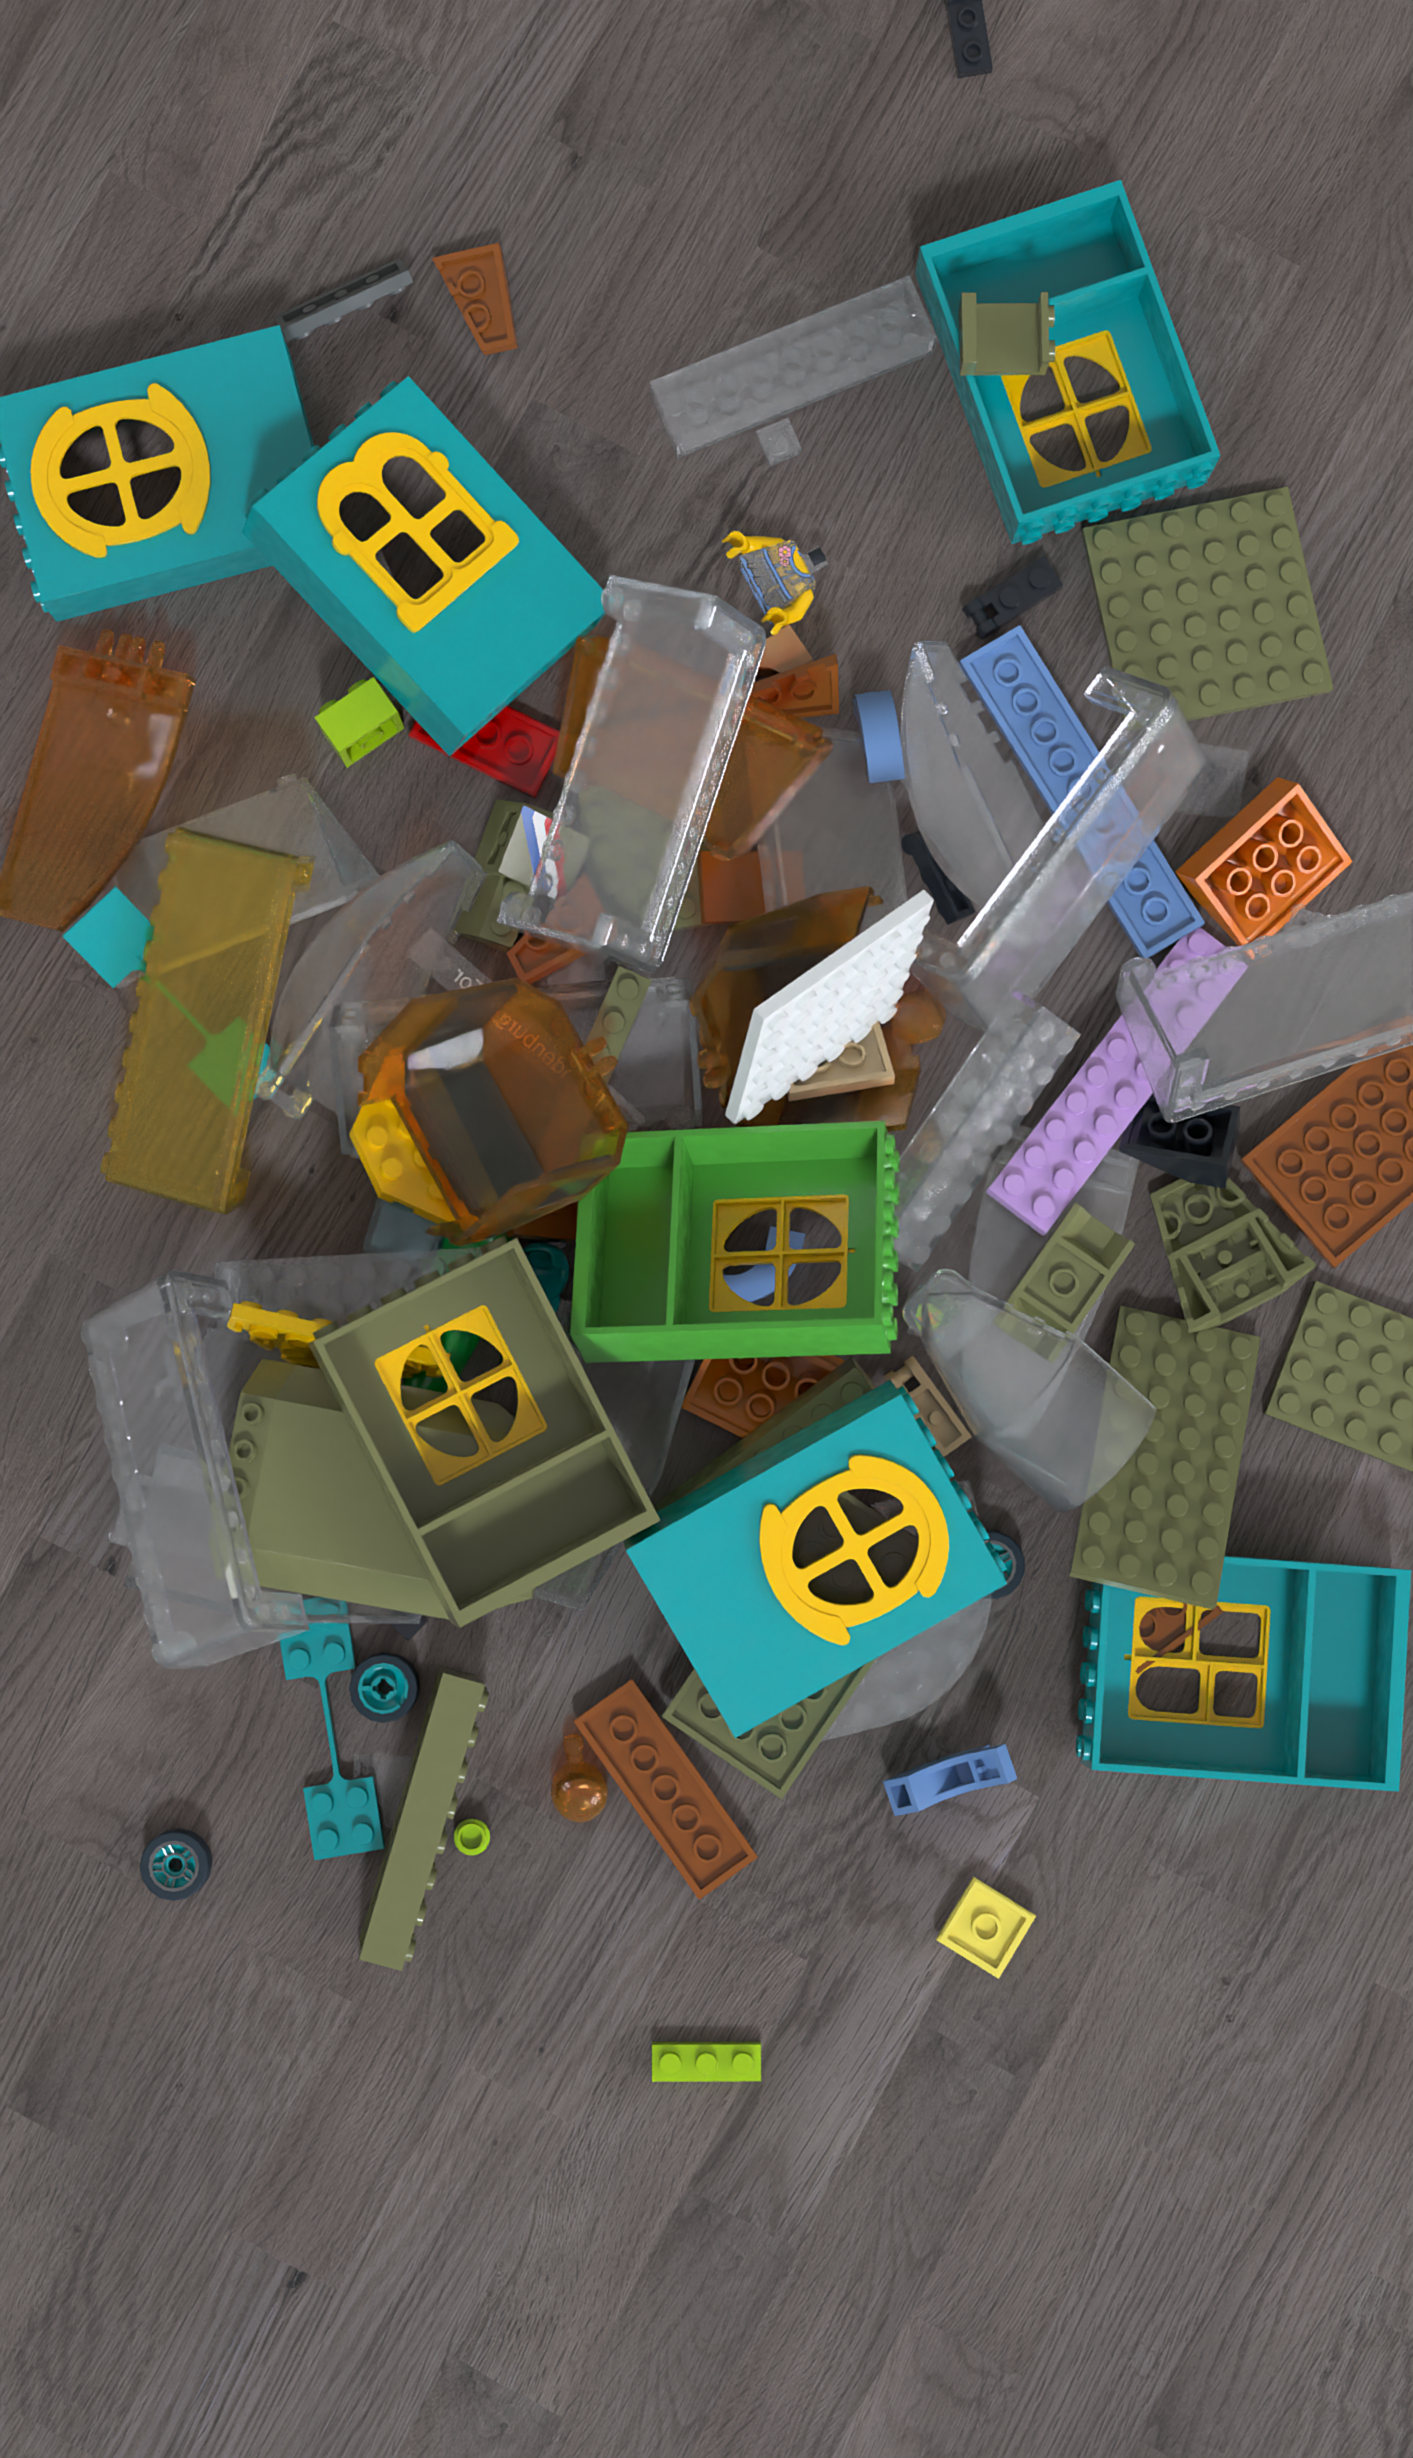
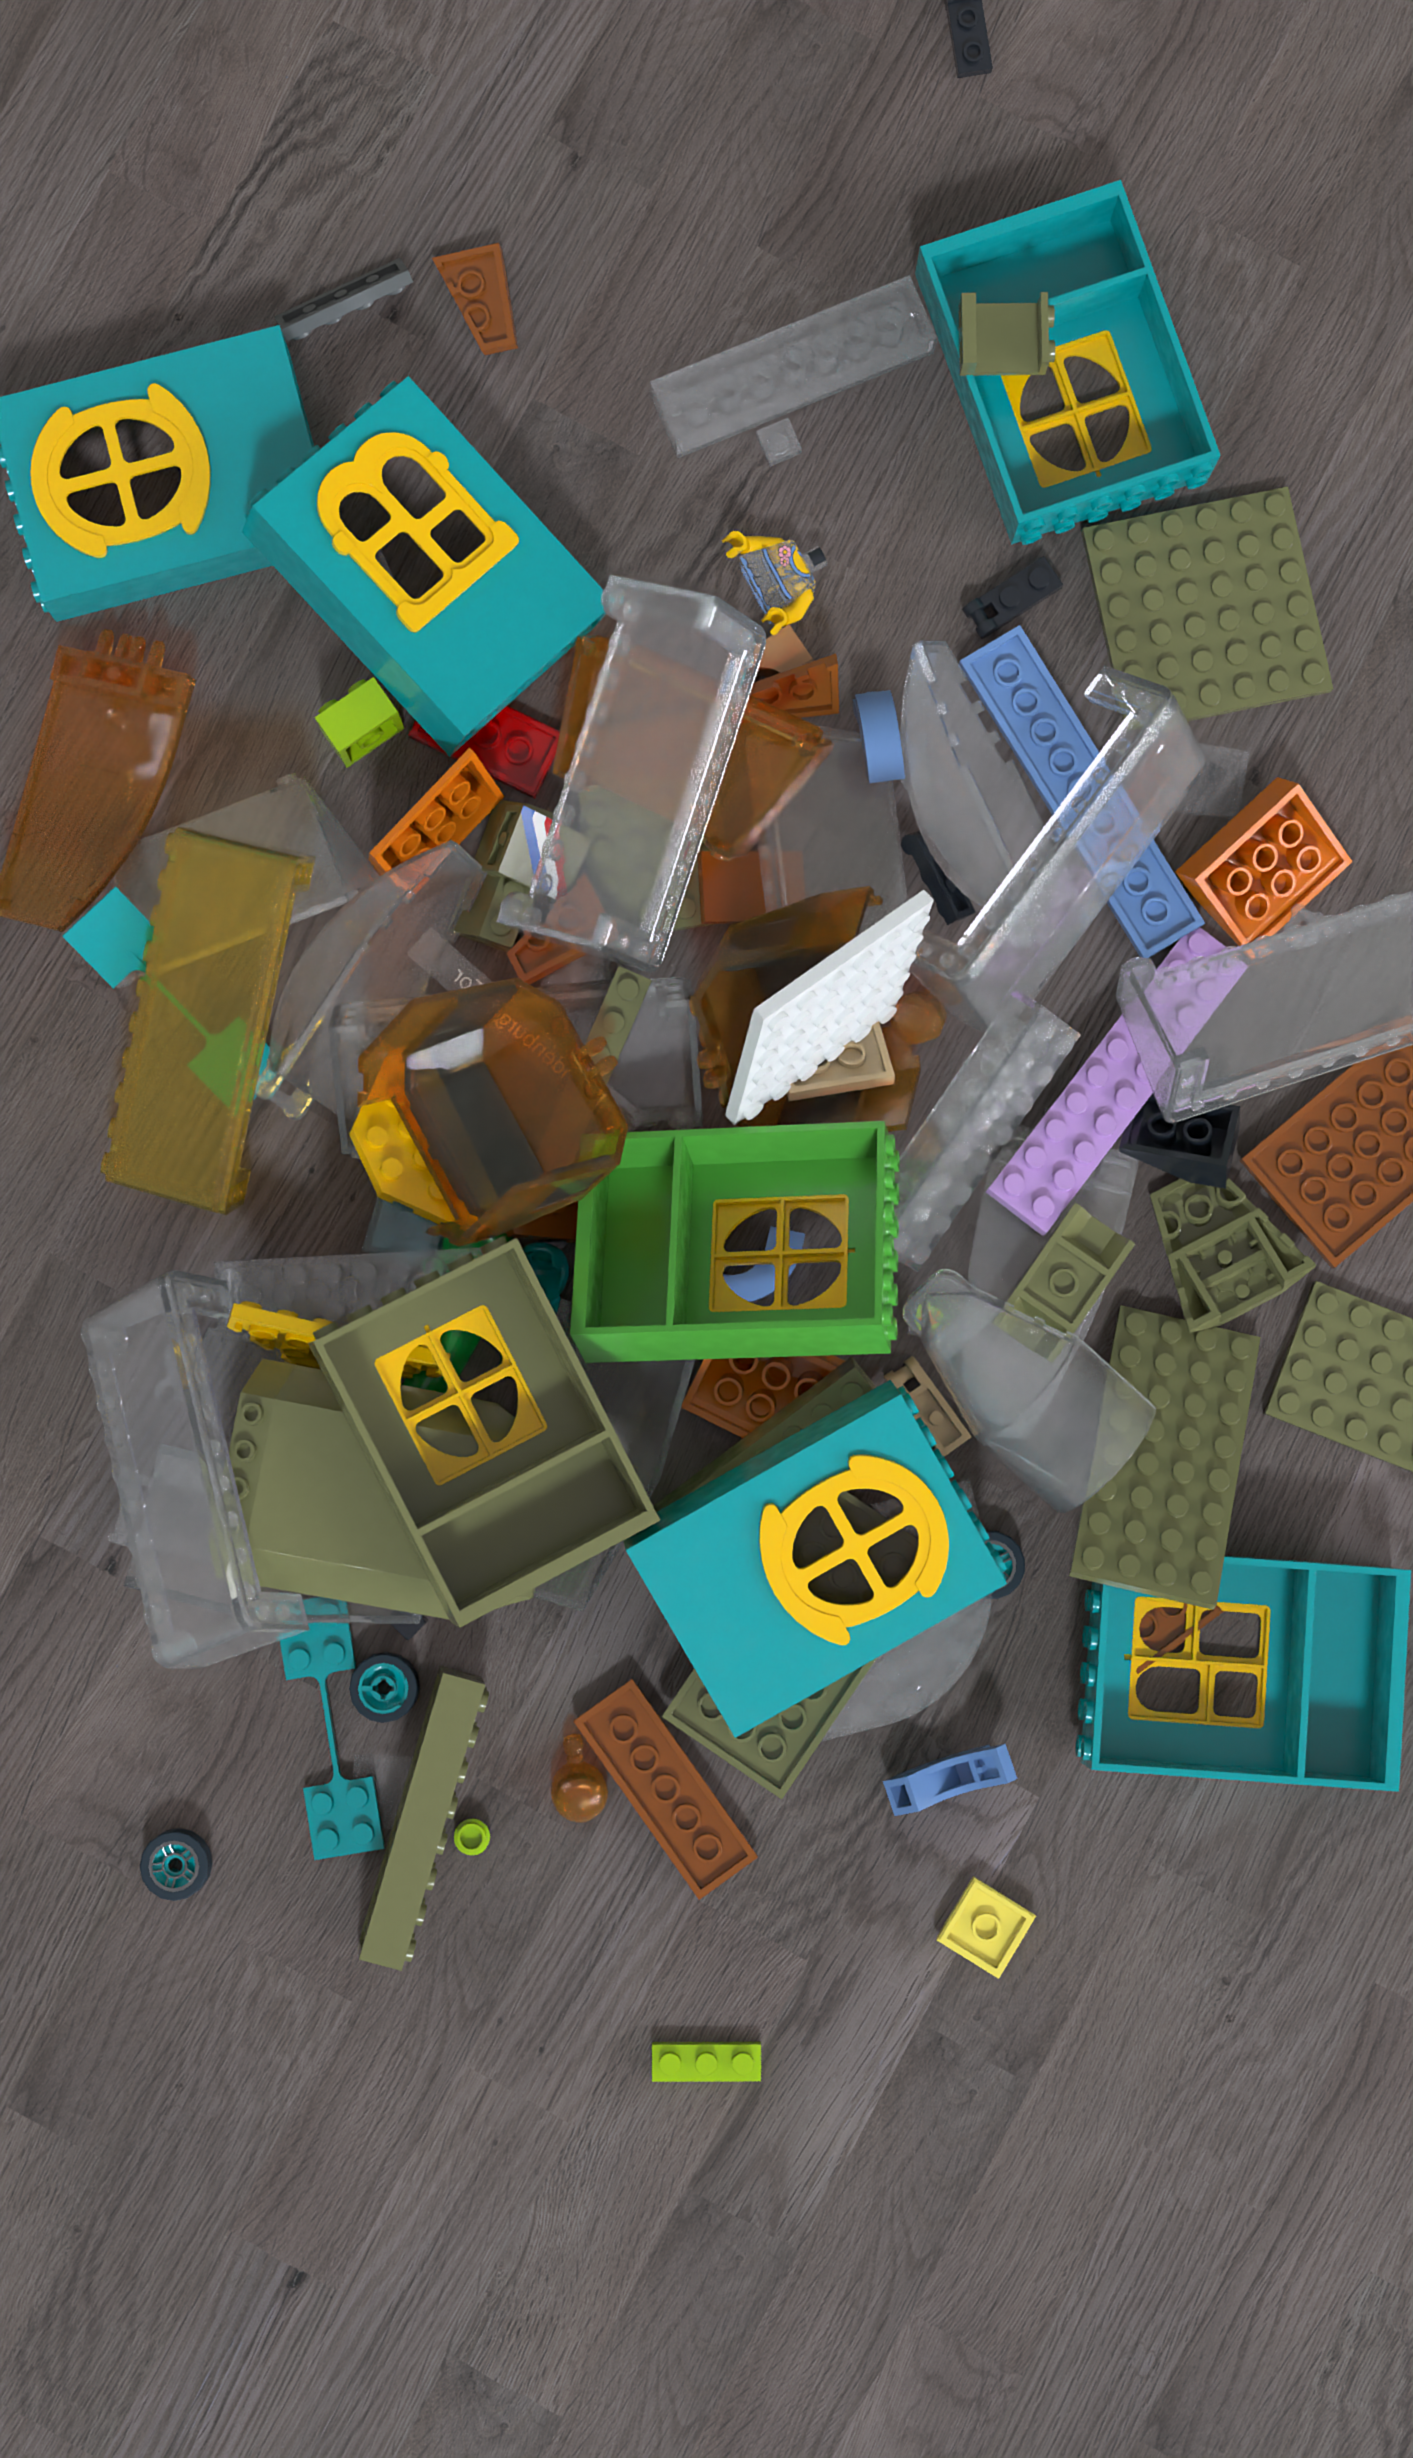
(443, 814): none -> orange slope

